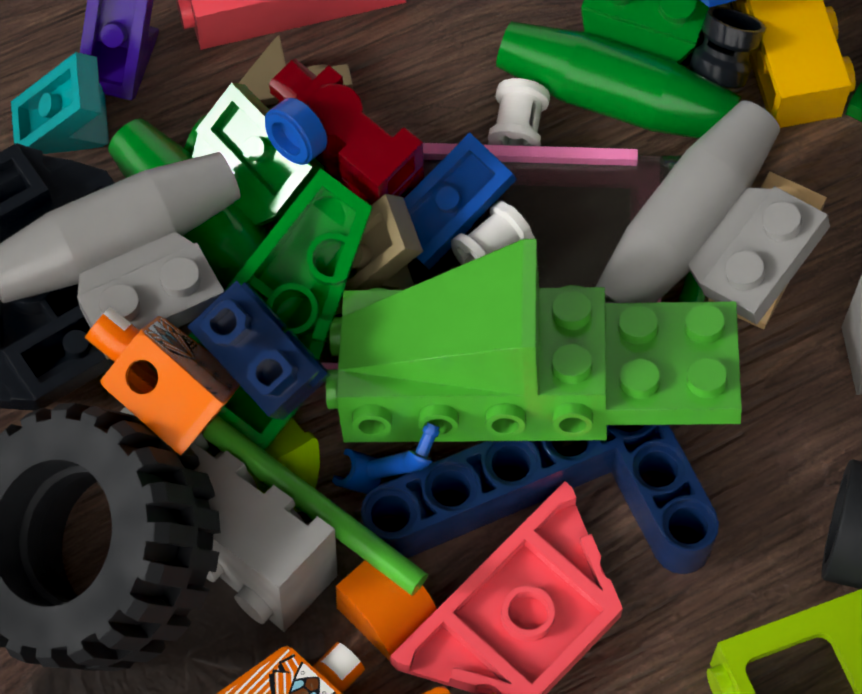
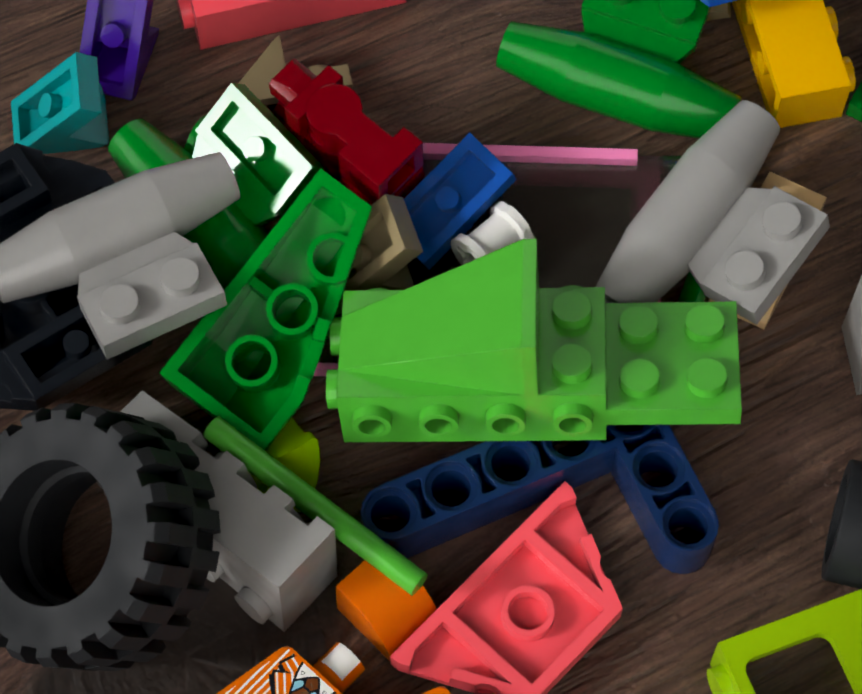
(181, 394): orange torso -> none
(256, 351): dark blue hips -> none
(295, 131): blue tile -> none
(368, 470): blue piece -> none
(519, 112): white bush -> none
(727, 46): black wheel -> none

